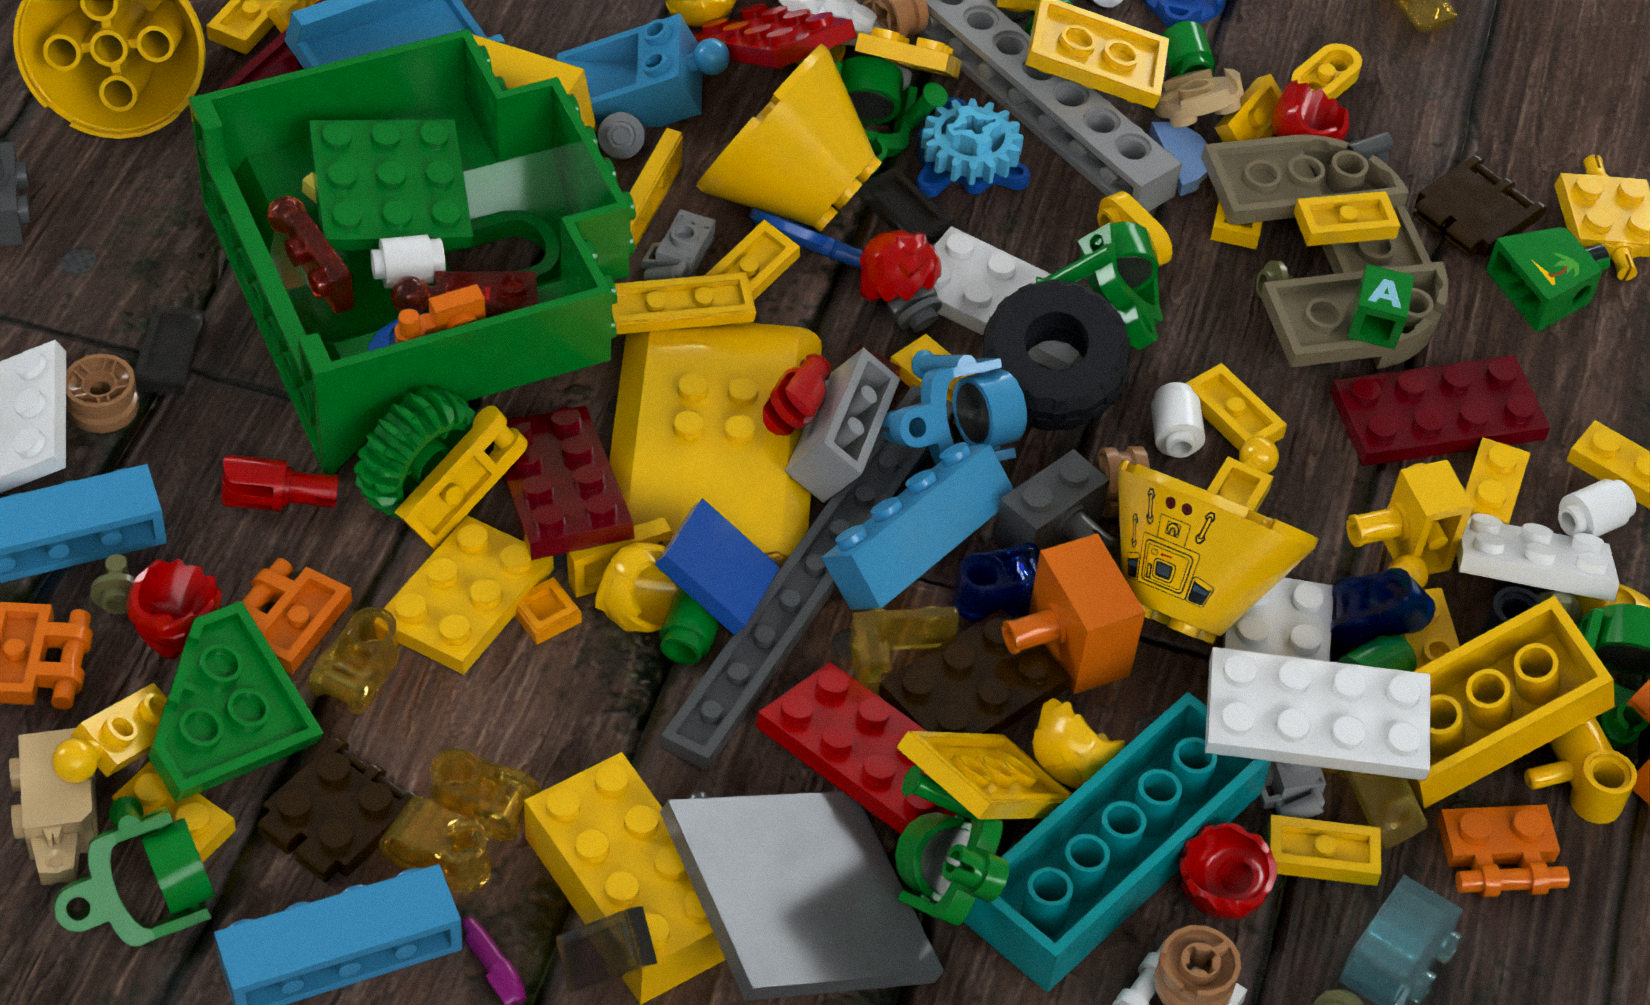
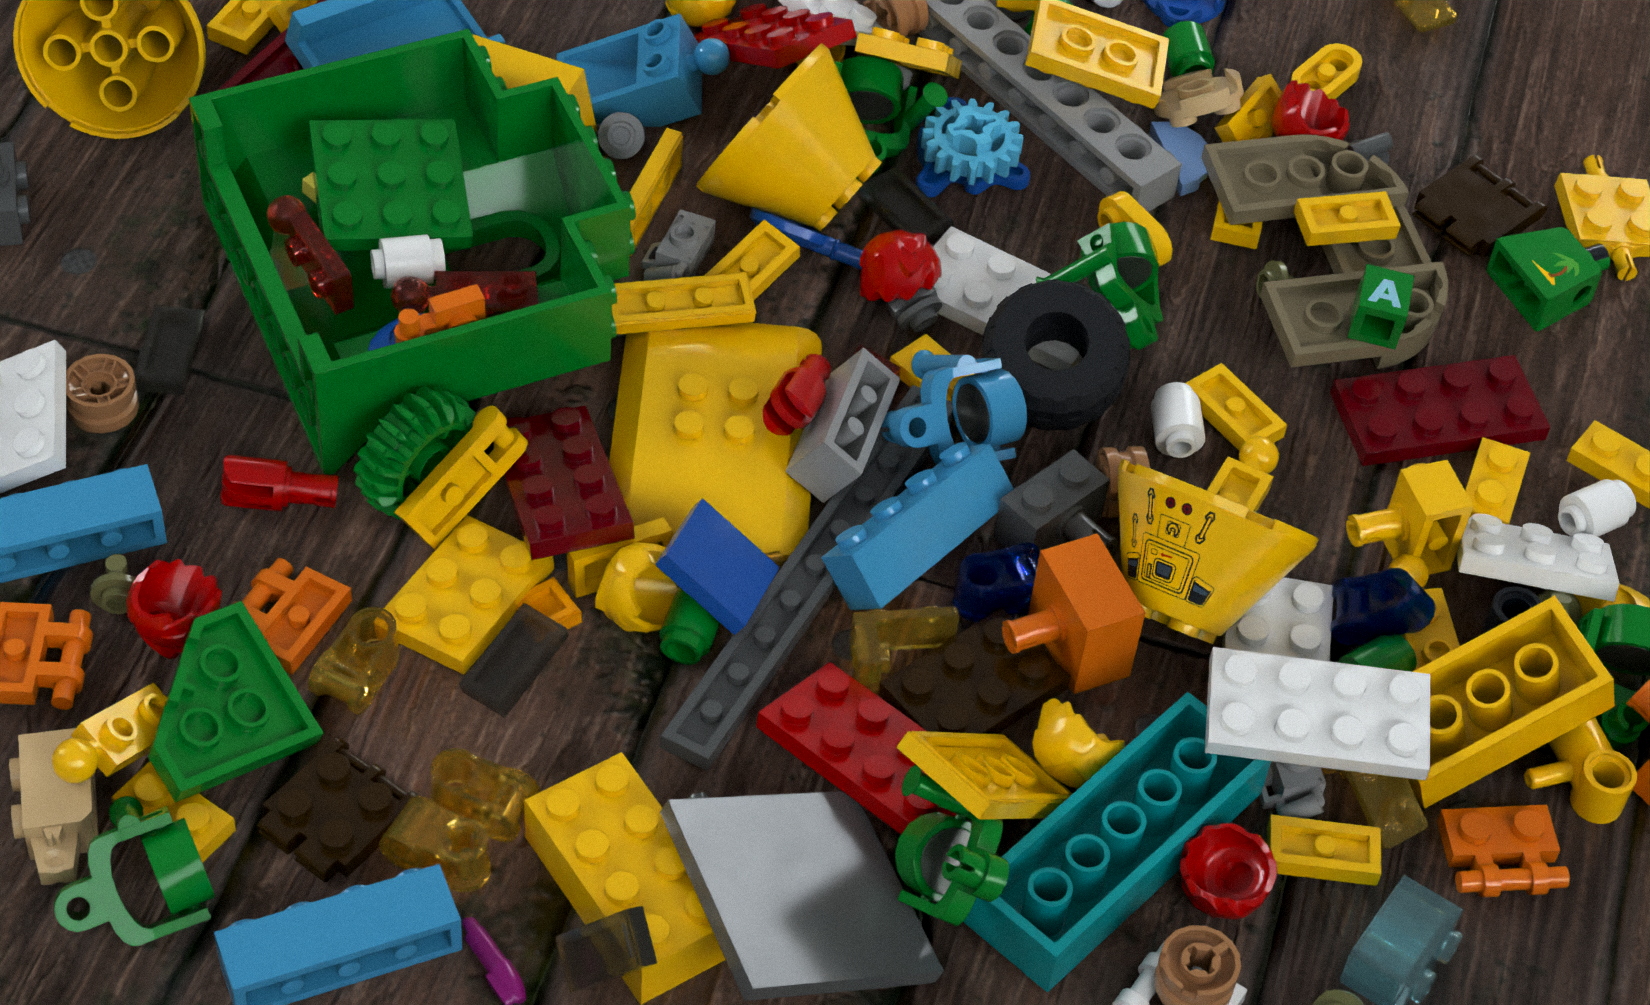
(514, 660): none -> clear smoke tile

